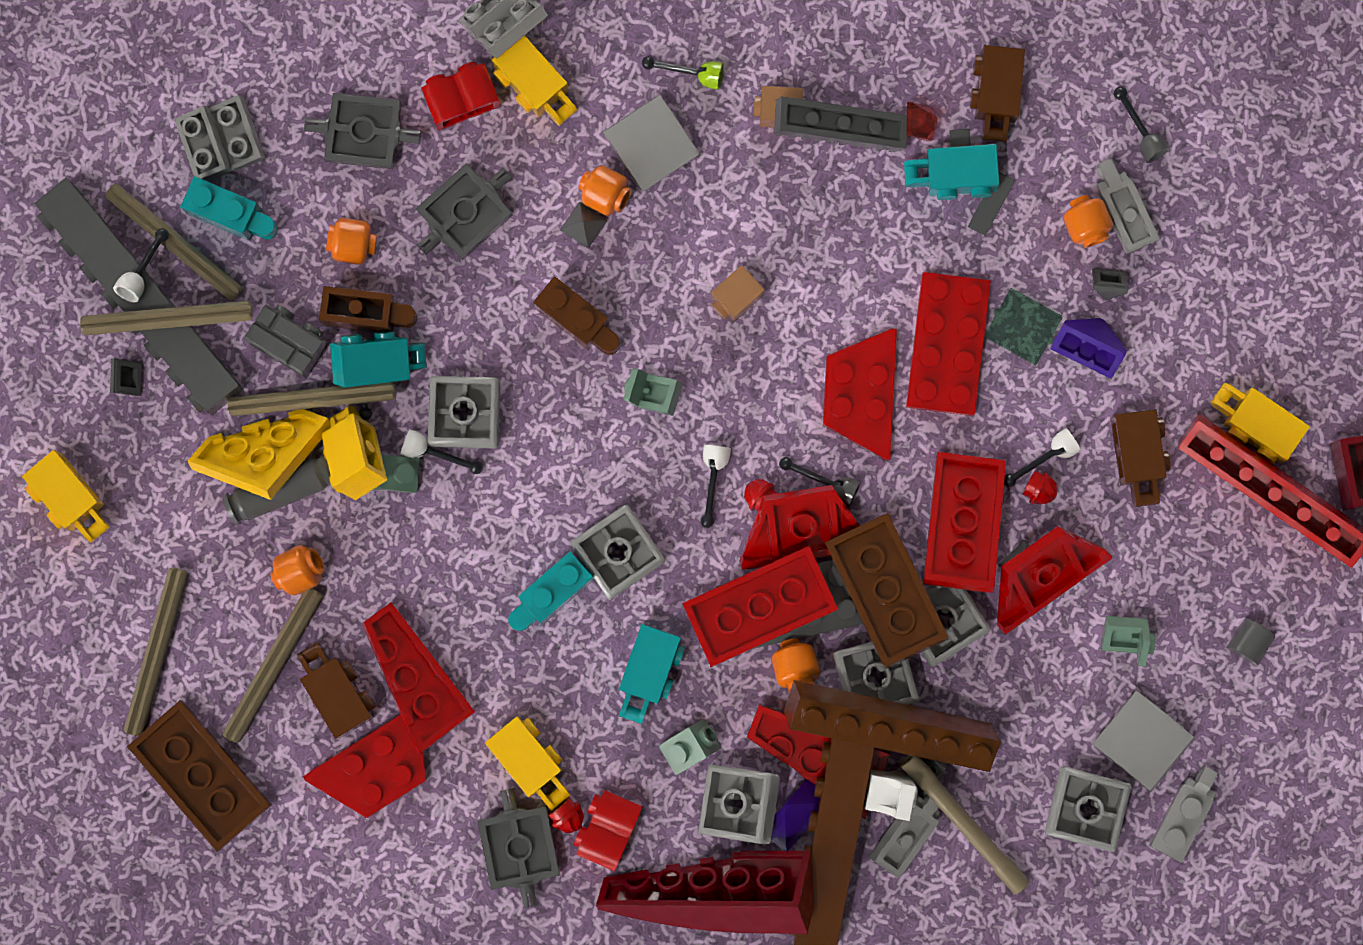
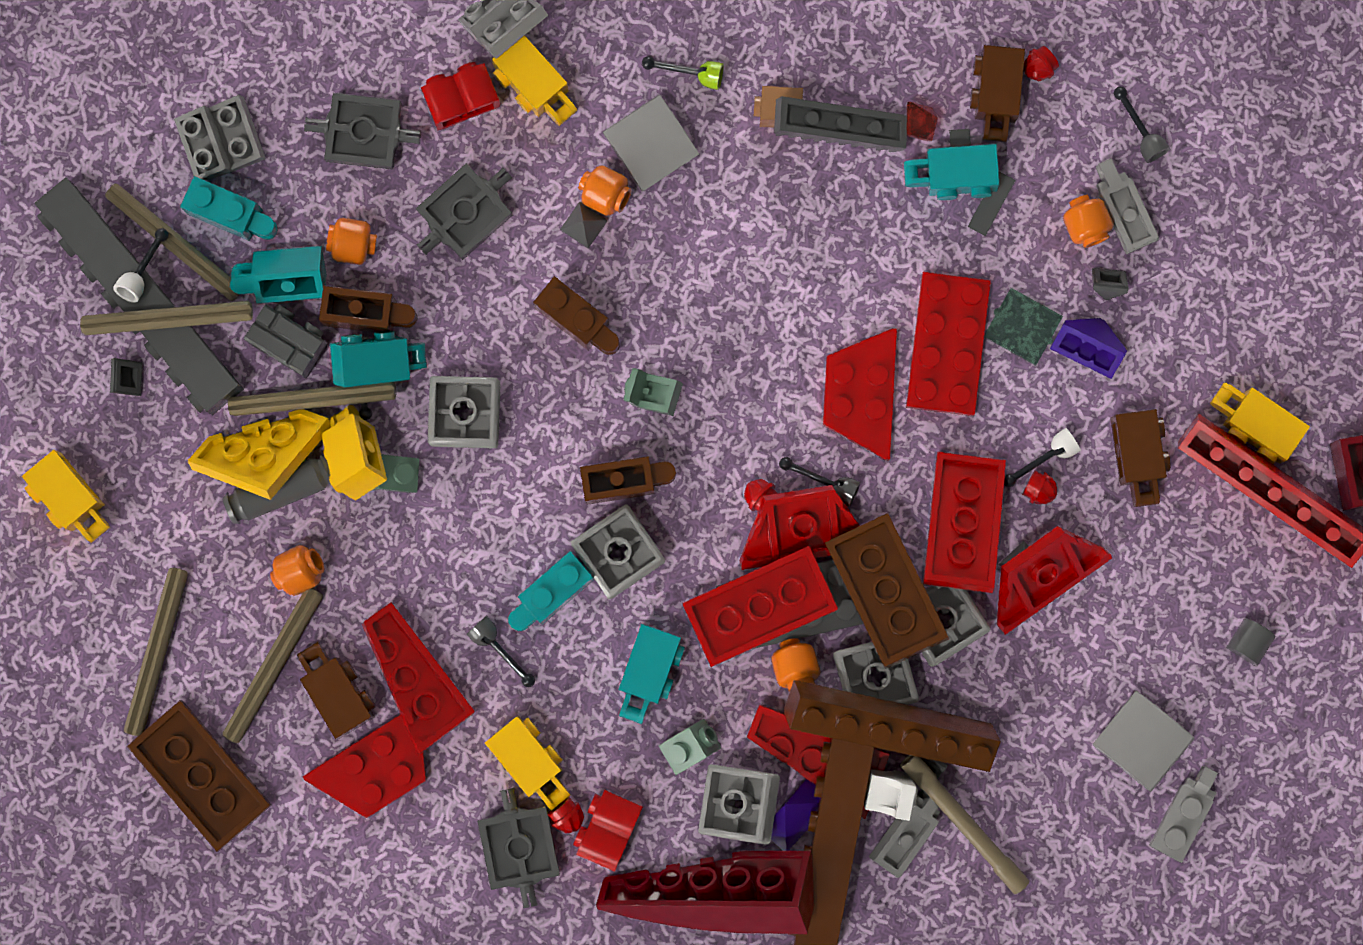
(281, 275): none -> teal brick
(417, 445): hinge -> none
(485, 634): none -> hinge
(624, 479): none -> reddish brown brick
(715, 458): hinge -> none
(736, 294): medium nougat brick -> none
(1040, 64): none -> red plate
(1106, 795): light grey brick -> none
(1128, 636): sand green bracket -> none

